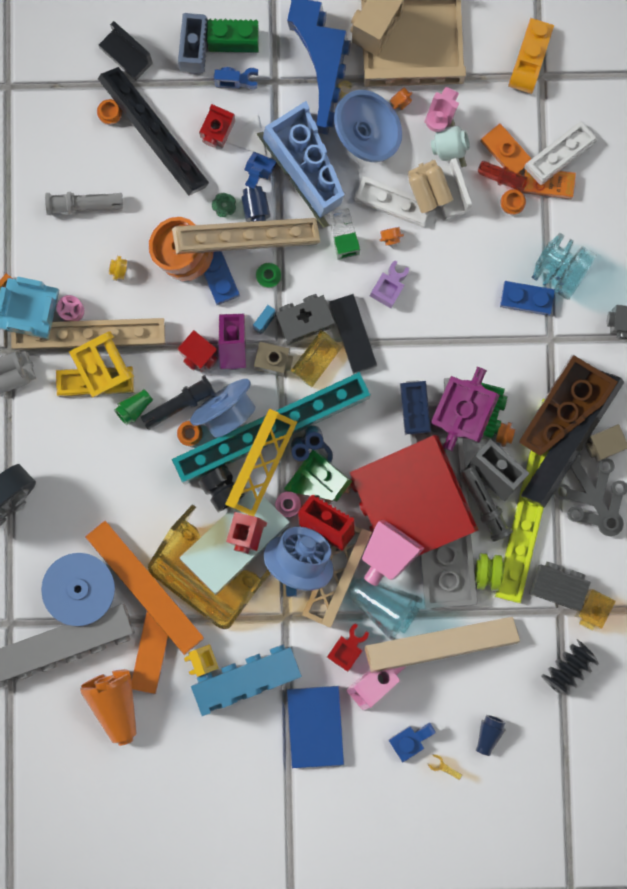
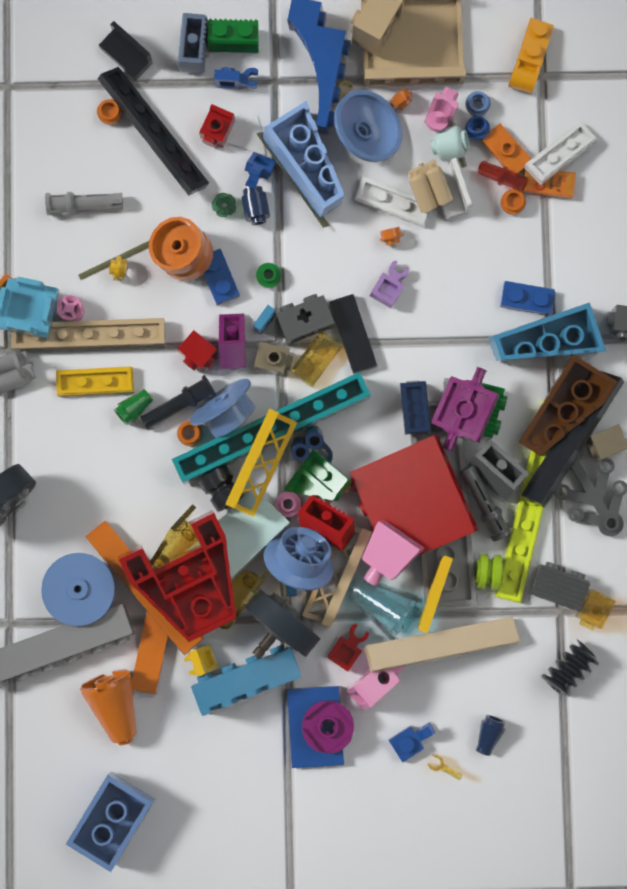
(93, 367): yellow plate -> none
(103, 265): none -> olive piece
(110, 821): none -> medium blue brick
(191, 588): none -> red wedge
(240, 527): red brick -> none
(245, 235): tan tile -> none
(281, 624): none -> black wheel
(343, 727): none -> magenta plate
(344, 234): leg -> none
(434, 593): none -> yellow tile
(477, 122): none -> blue plate
(482, 98): none -> medium blue plate
(505, 434): orange plate -> none
(556, 335): none -> dark azure wedge
(563, 266): clear light blue wheel -> none

